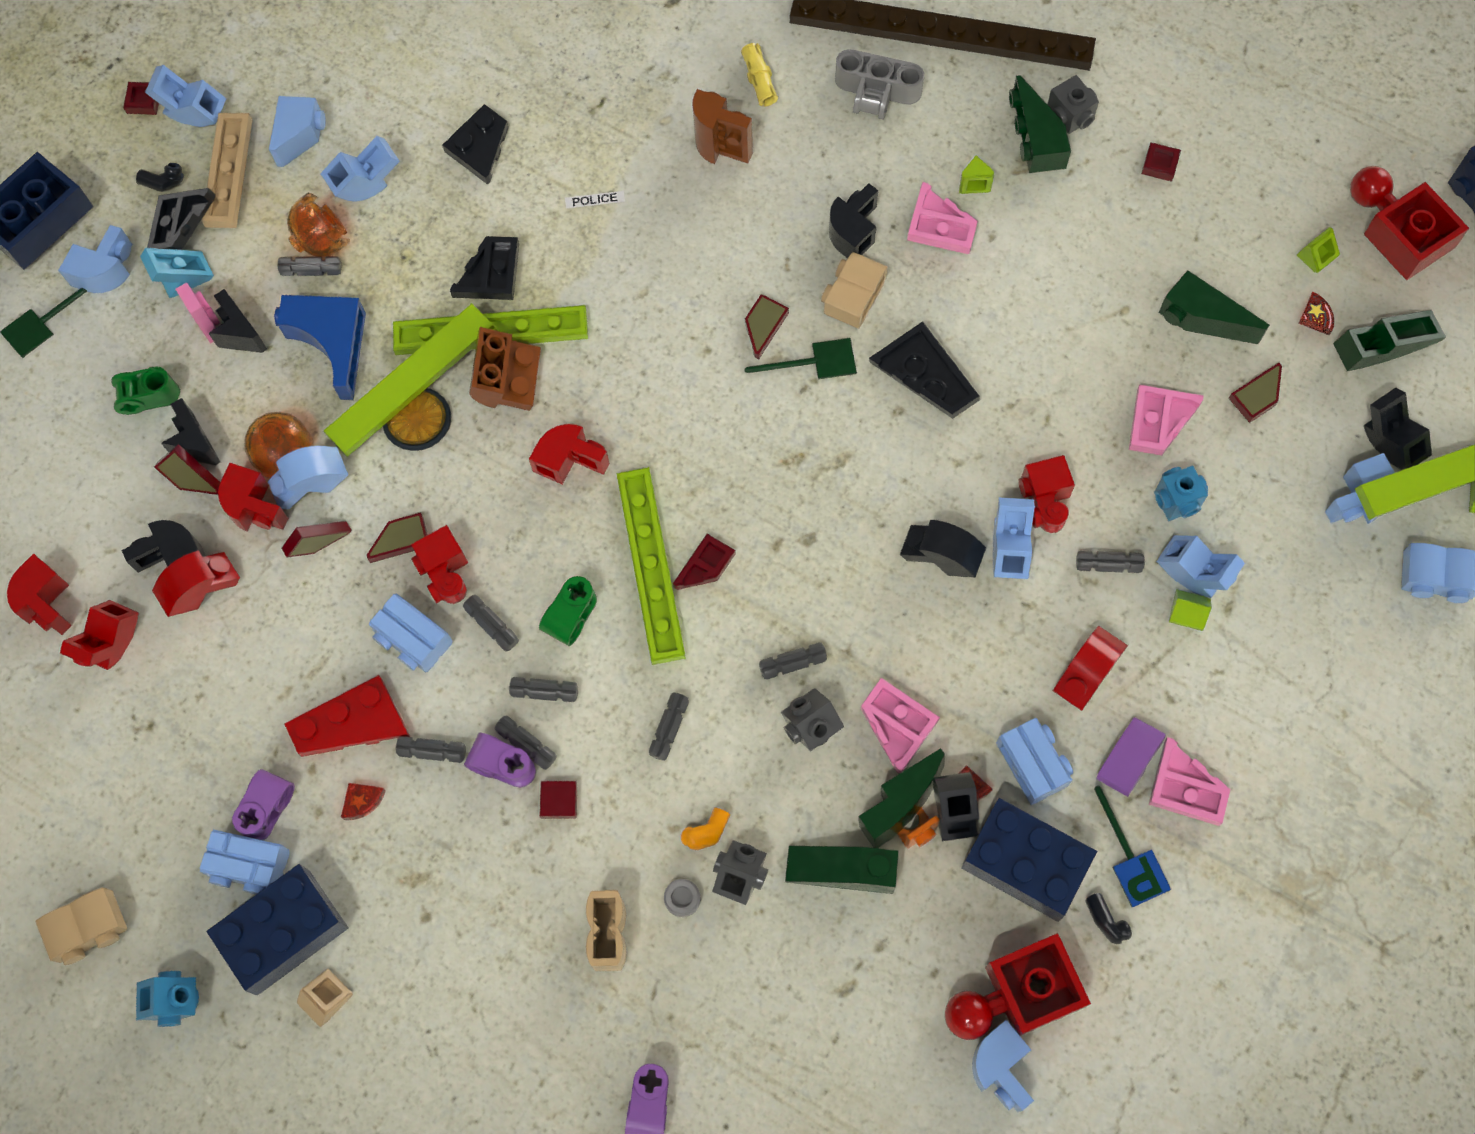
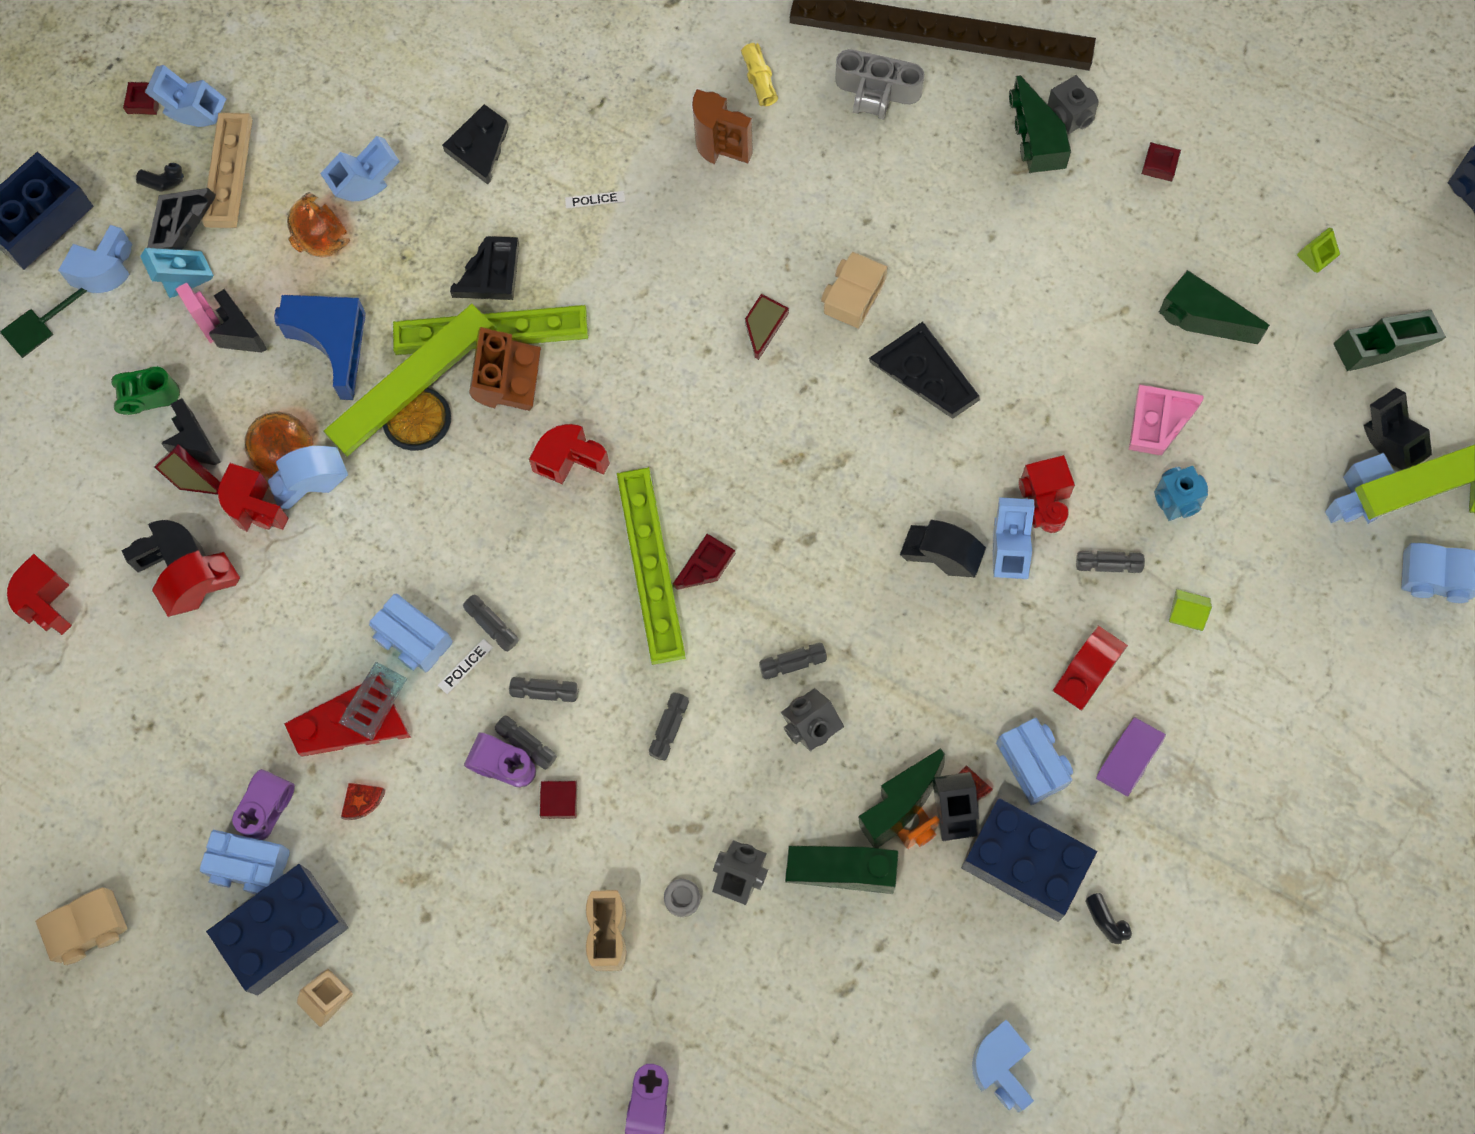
(105, 636): red brick -> none
(166, 998): dark azure brick -> none
(295, 128): light blue slope -> none
(309, 266): dark grey axle -> none
(313, 538): dark red tile -> none
(377, 718): none -> clear light blue slope
(398, 537): olive tile -> none
(430, 749): dark grey axle -> none
(439, 558): red brick -> none
(465, 666): none -> white sticker
(567, 616): green piece -> none
(708, 834): light orange arm -> none
(831, 360): dark green piece -> none
(848, 222): black brick -> none
(897, 722): bright pink wing -> none
(941, 223): bright pink wing -> none
(971, 1014): red brick -> none
(976, 177): lime slope -> none
(1139, 875): piece -> none
(1187, 787): bright pink wing -> none
(1197, 568): light blue brick -> none
(1258, 394): olive tile -> none
(1318, 315): clear red tile -> none
(1410, 229): red brick -> none

